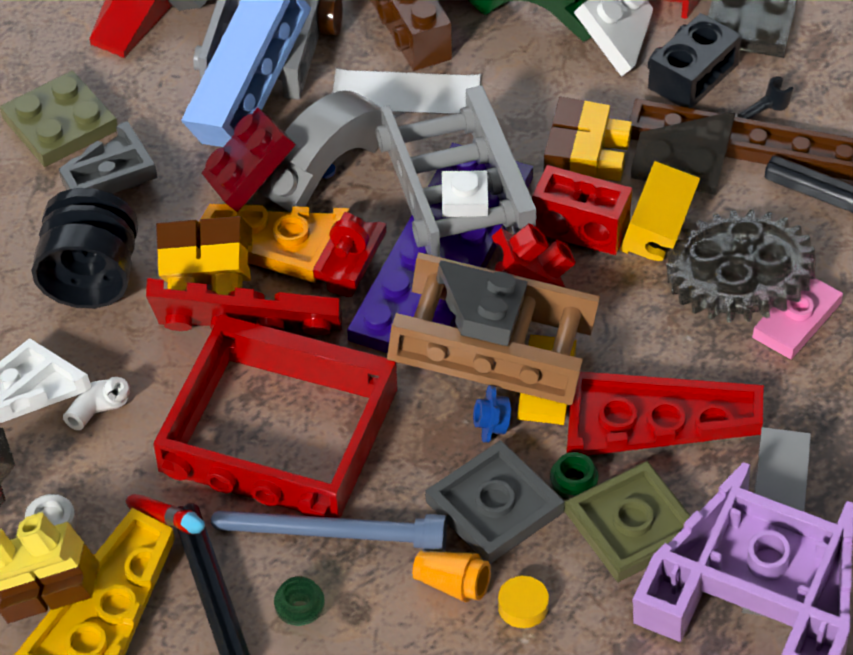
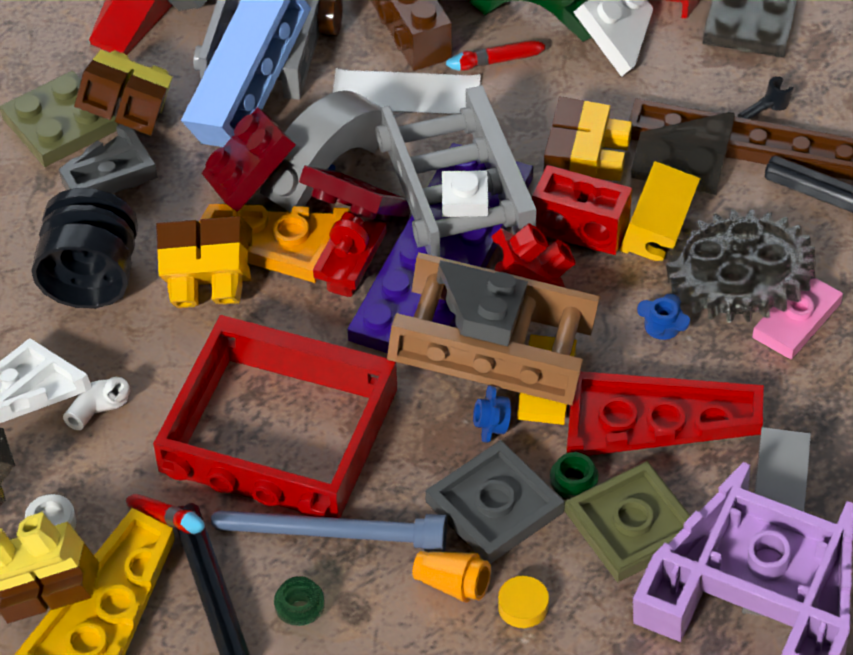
(116, 78): none -> reddish brown hips
(202, 307): red wing -> none
(362, 196): none -> dark red plate
(467, 59): none -> red piece
(663, 317): none -> blue plate
(693, 61): black brick -> none

